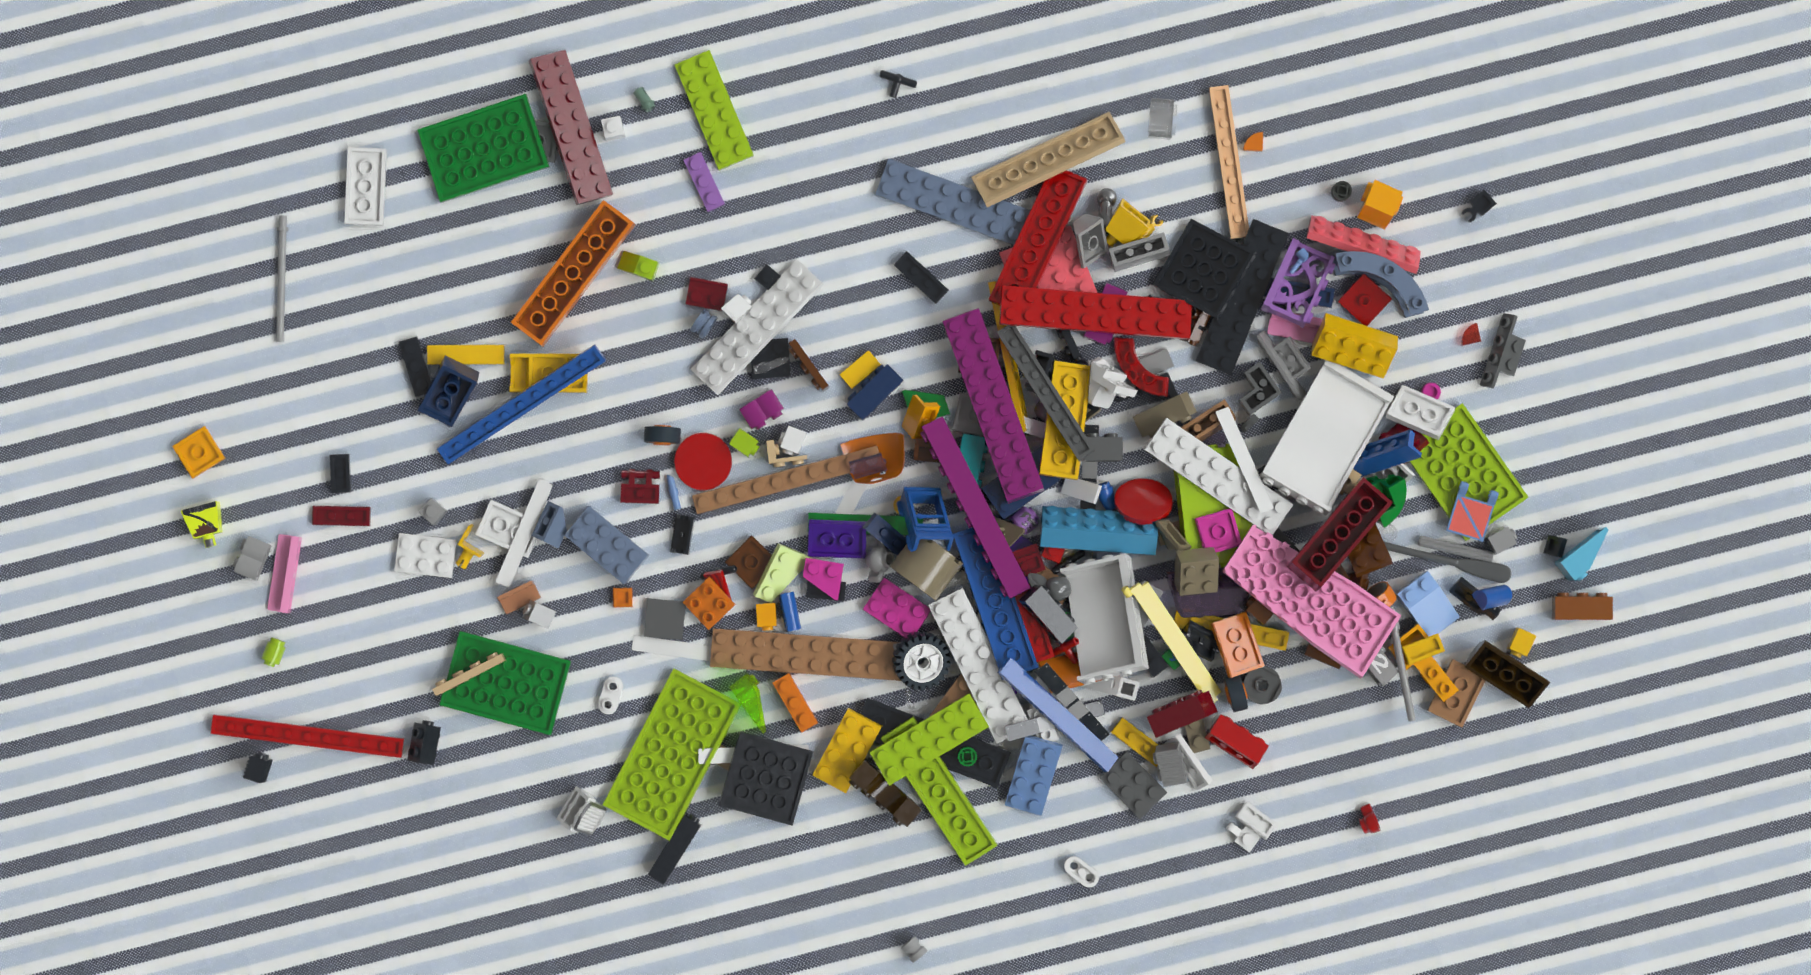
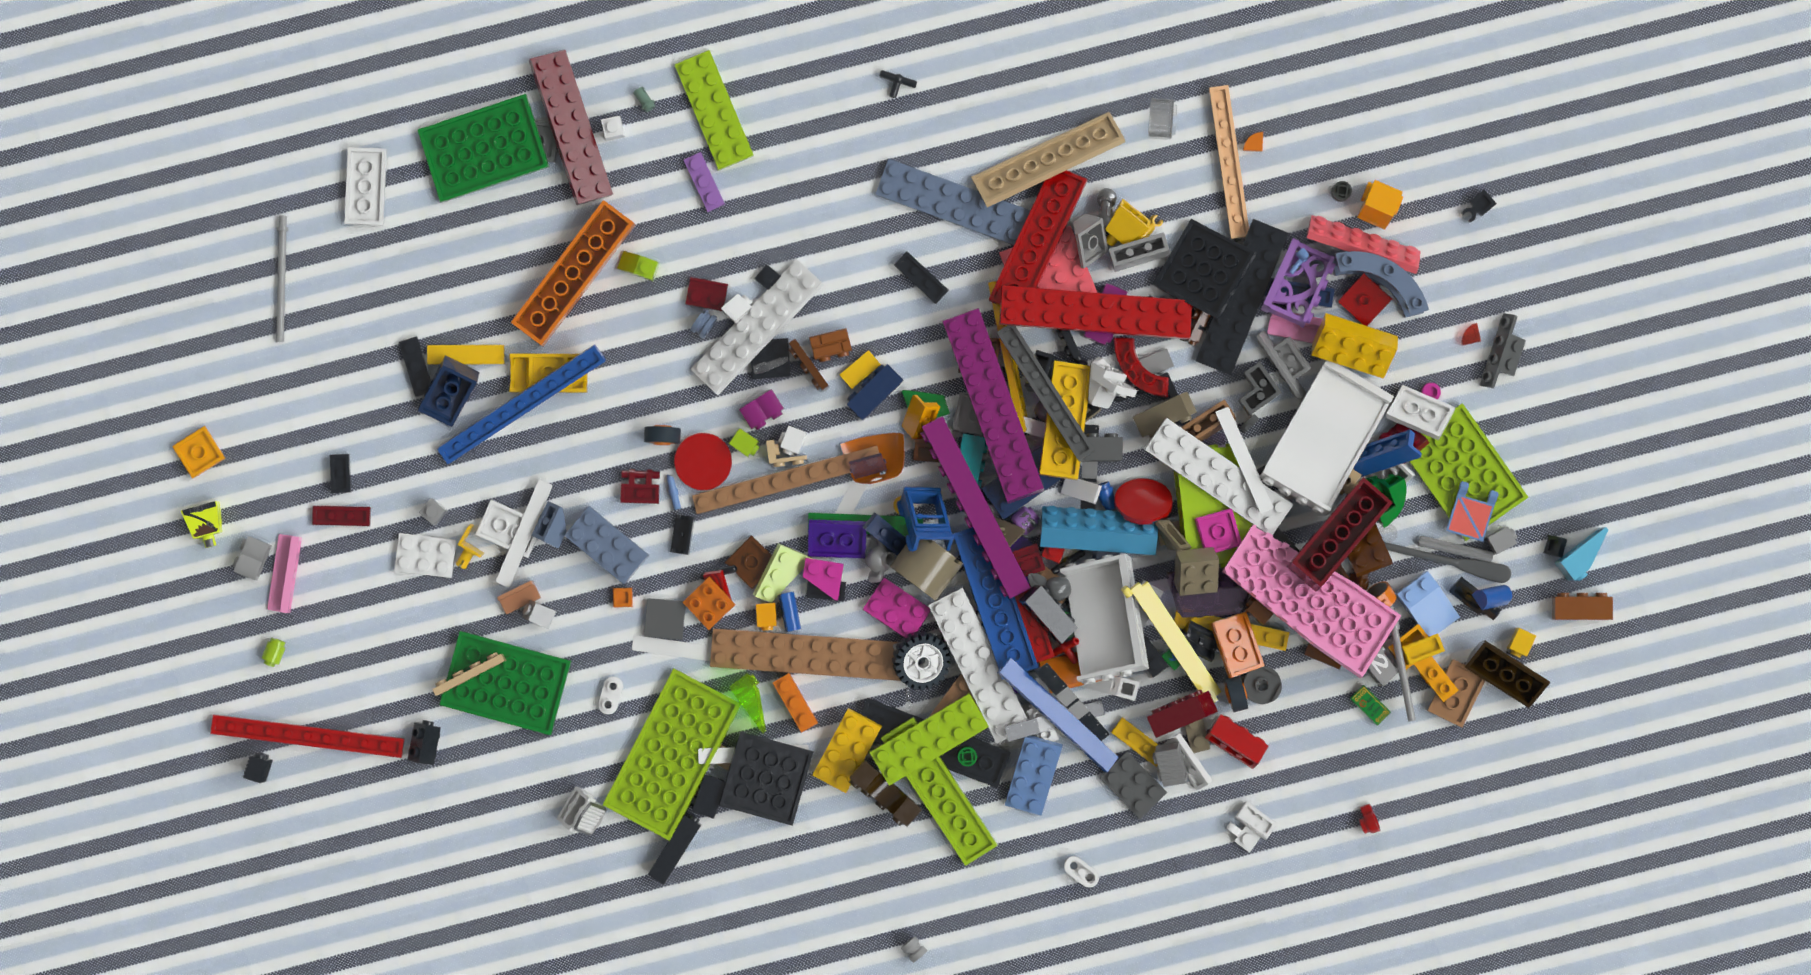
(708, 797): none -> black brick
(831, 344): none -> dark orange brick
(1370, 705): none -> green tile

